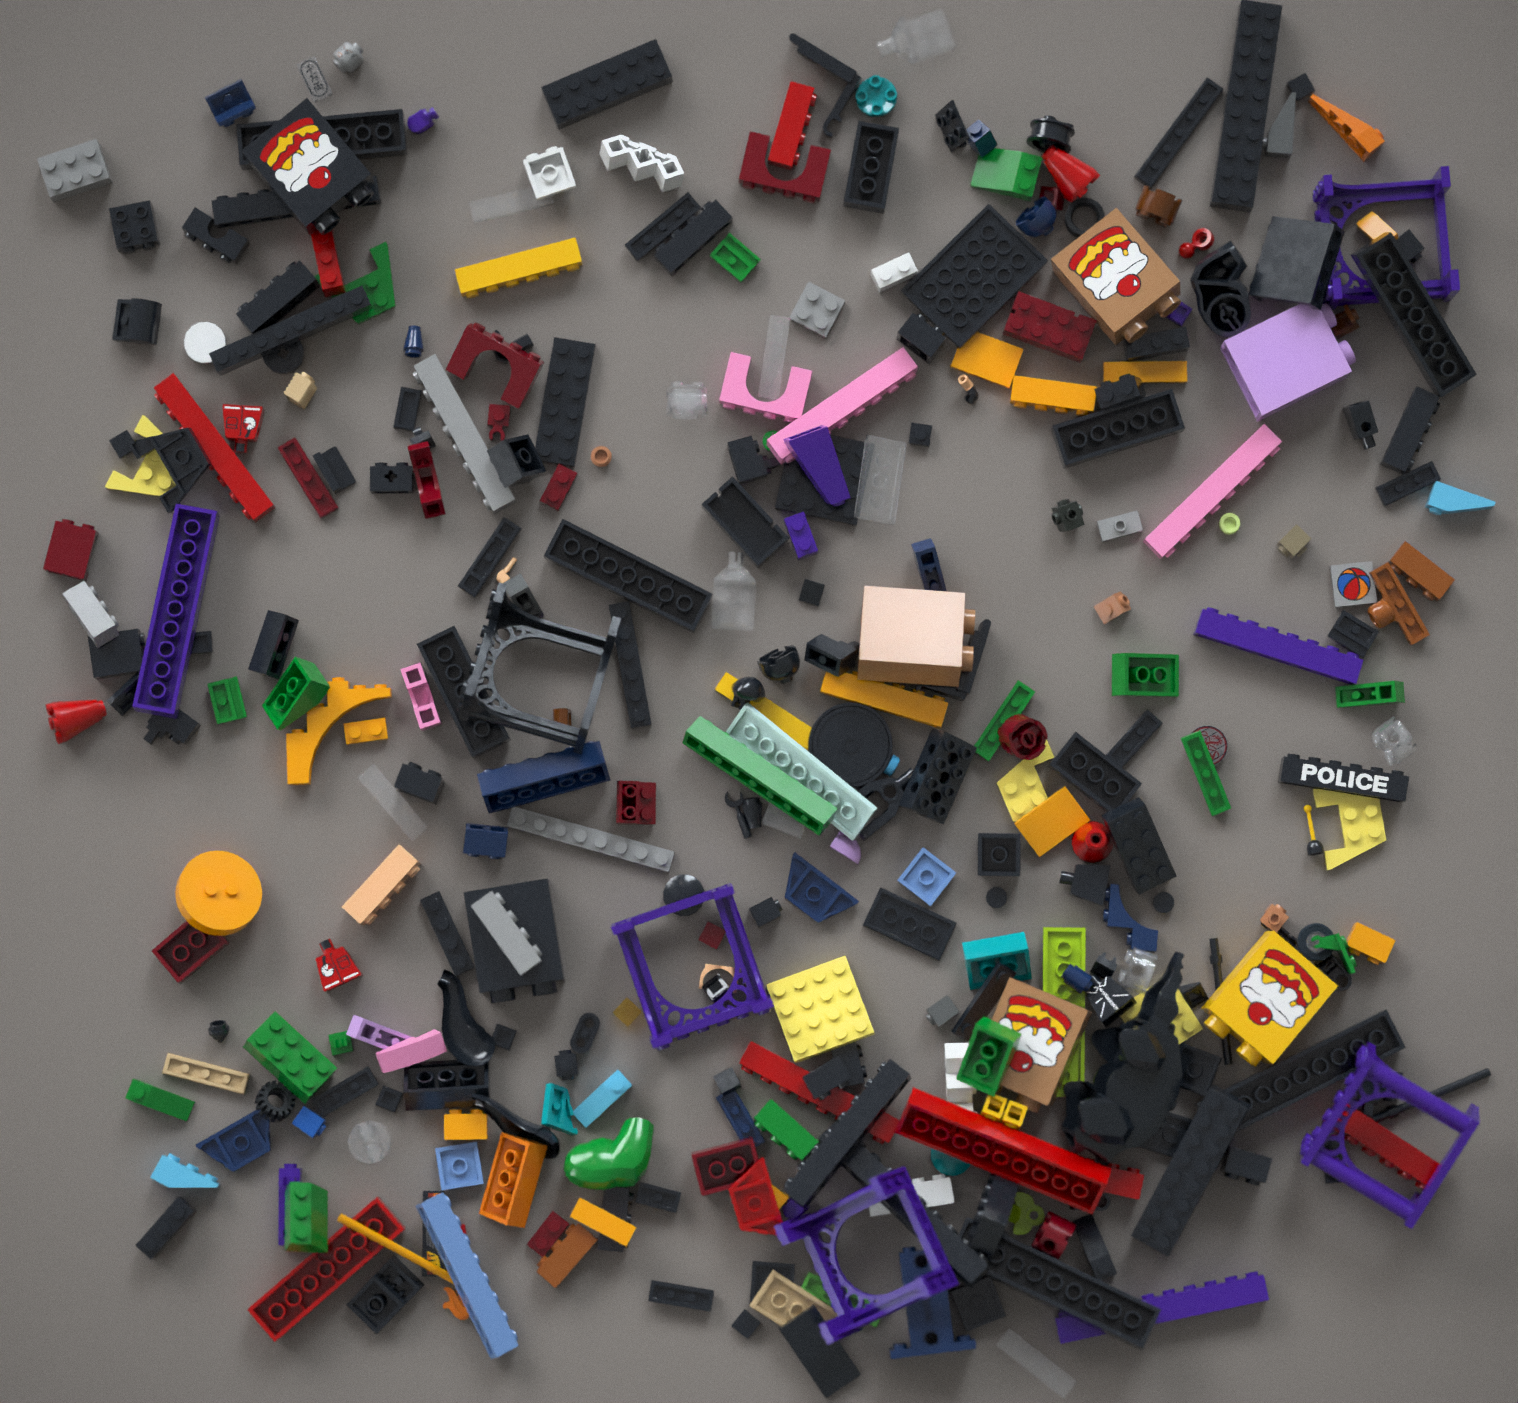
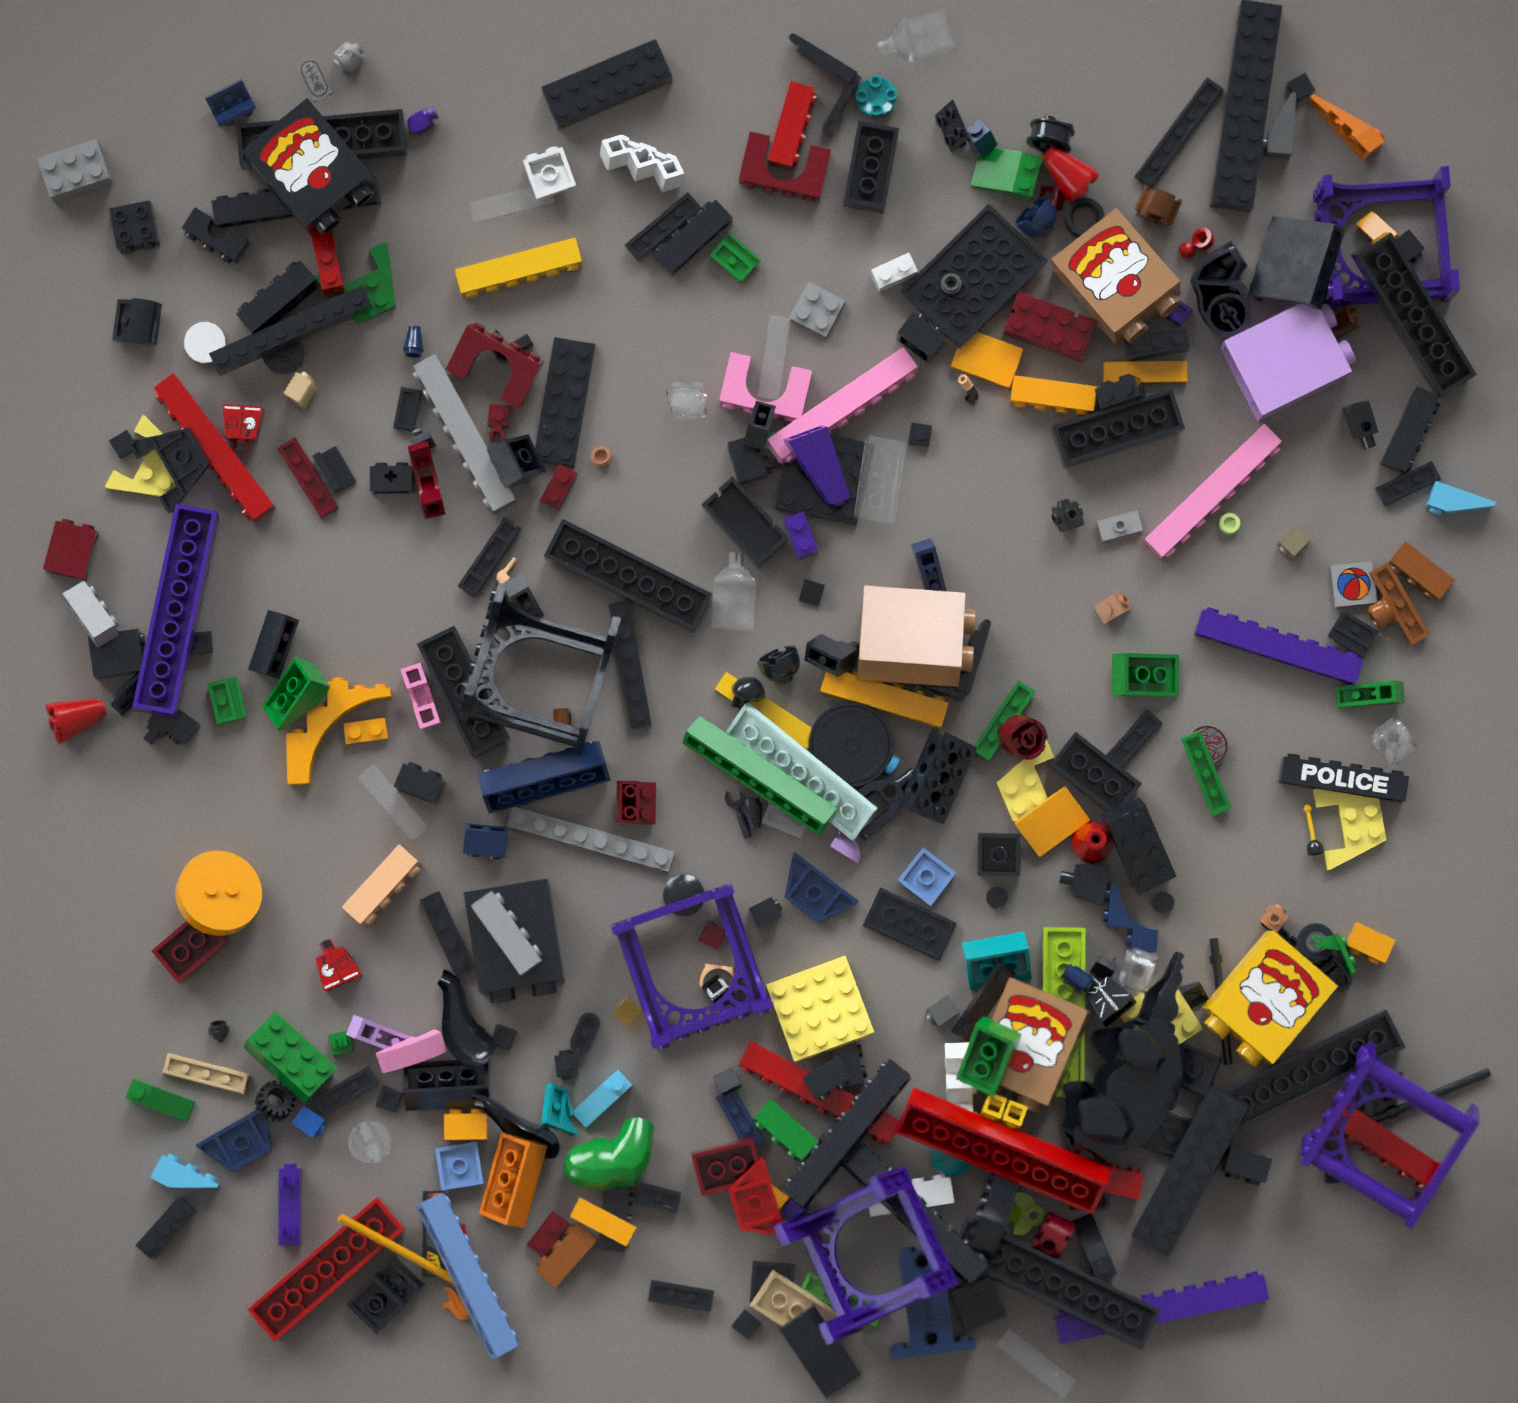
(306, 1218): green slope -> none
(759, 425): none -> black brick
(951, 277): none -> dark grey plate

